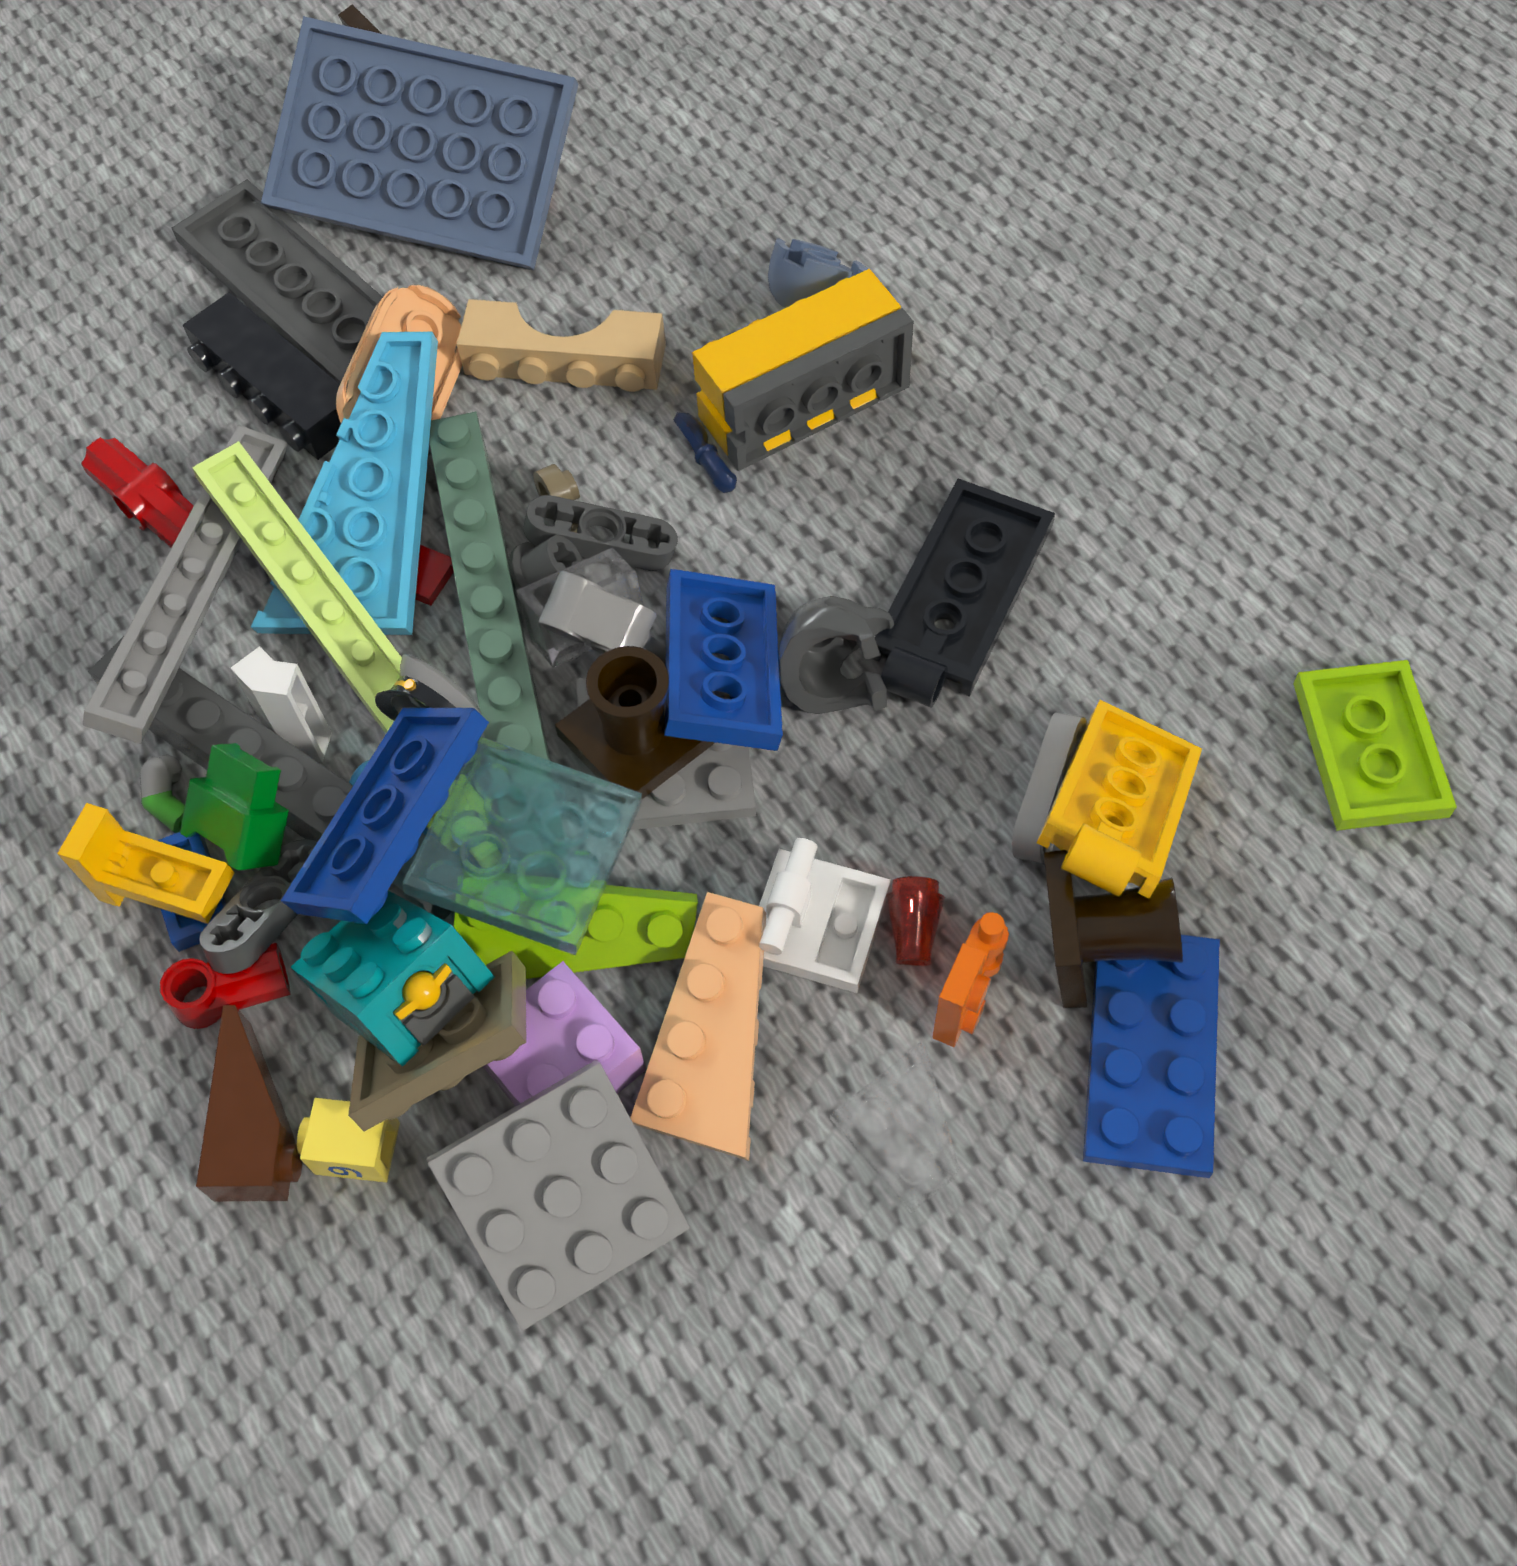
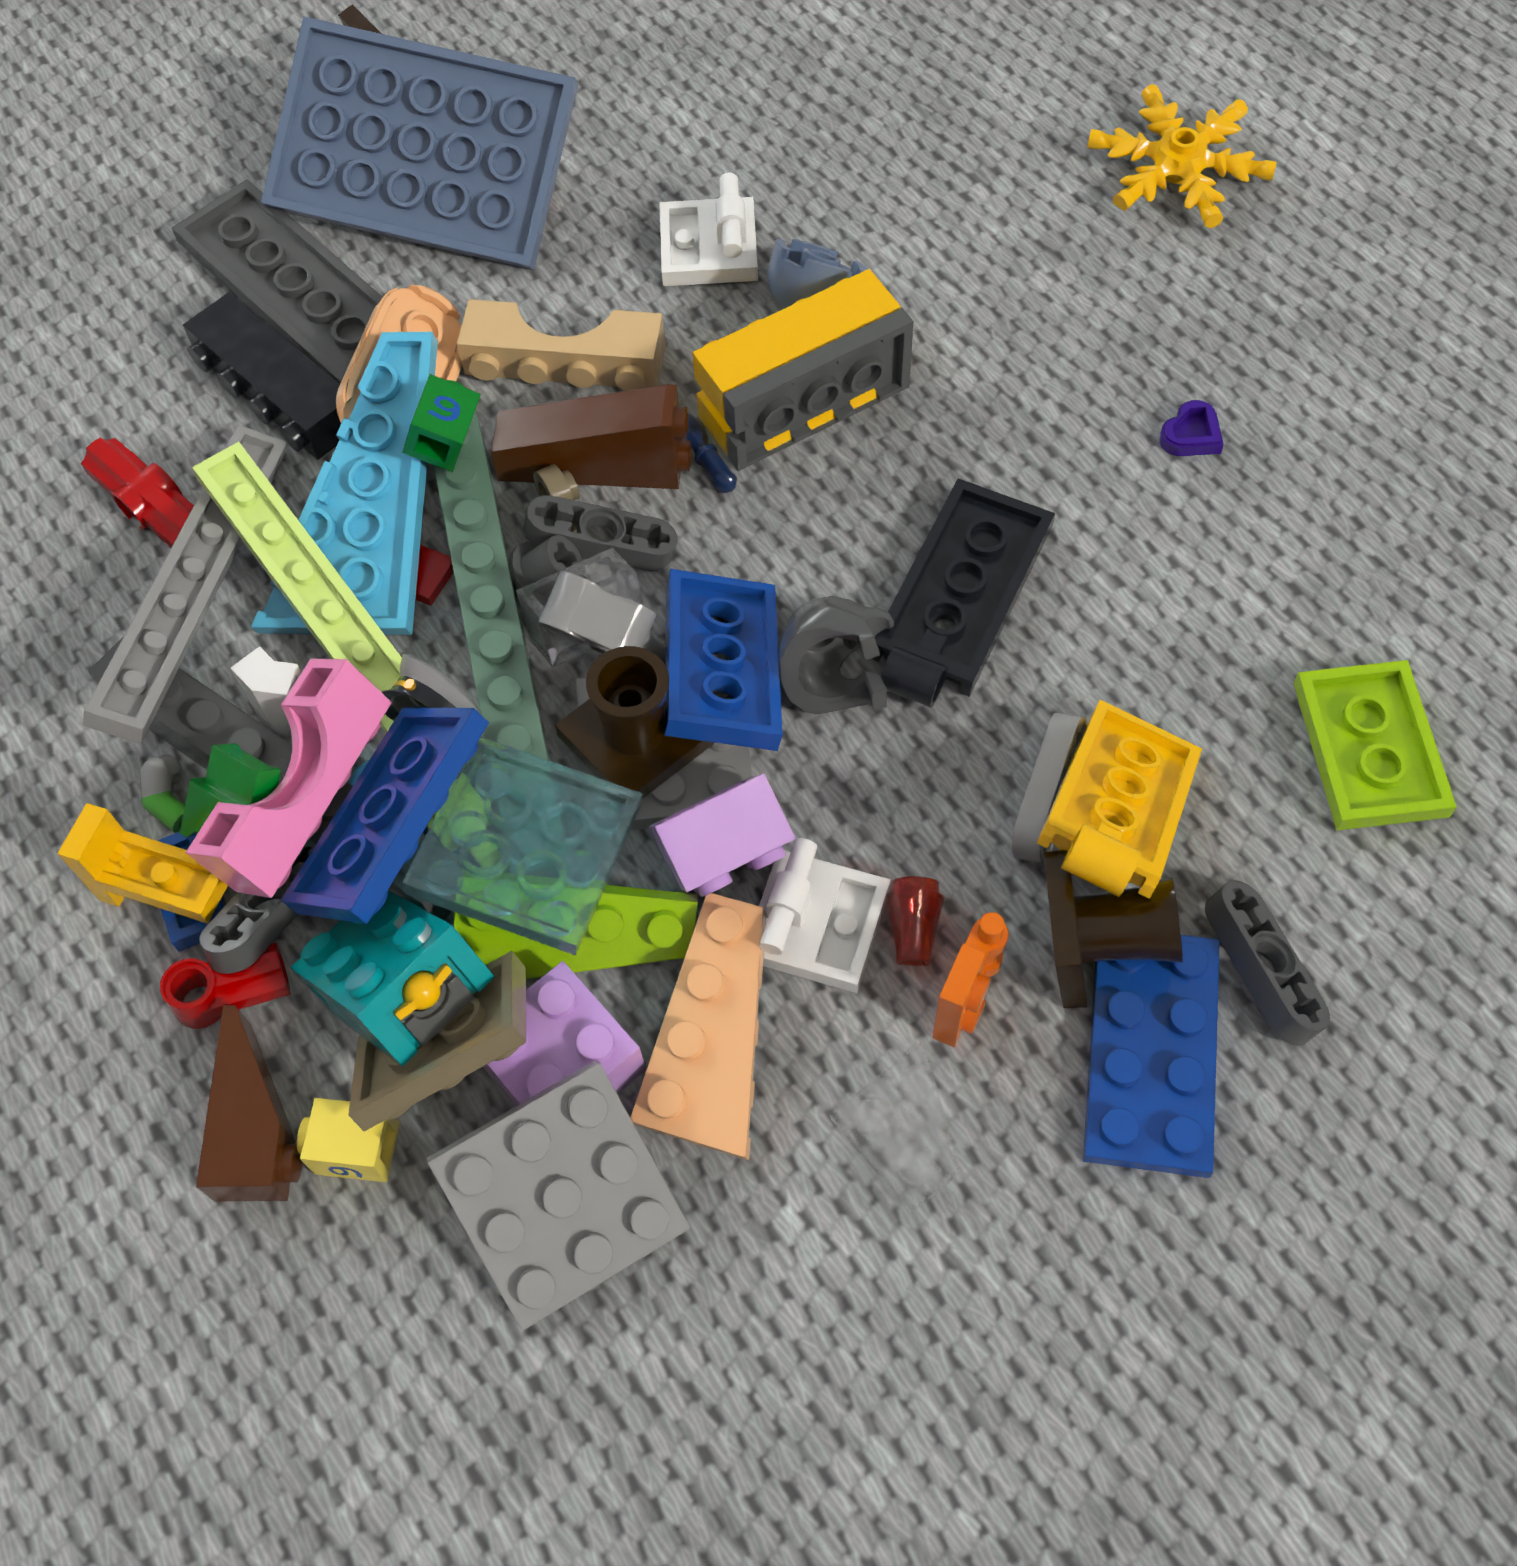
(330, 720): none -> bright pink arch
(441, 422): none -> green brick
(600, 439): none -> reddish brown slope
(709, 238): none -> white plate
(723, 834): none -> lavender brick
(1181, 155): none -> yellow piece
(1192, 431): none -> dark purple tile
(1292, 1012): none -> dark grey beam

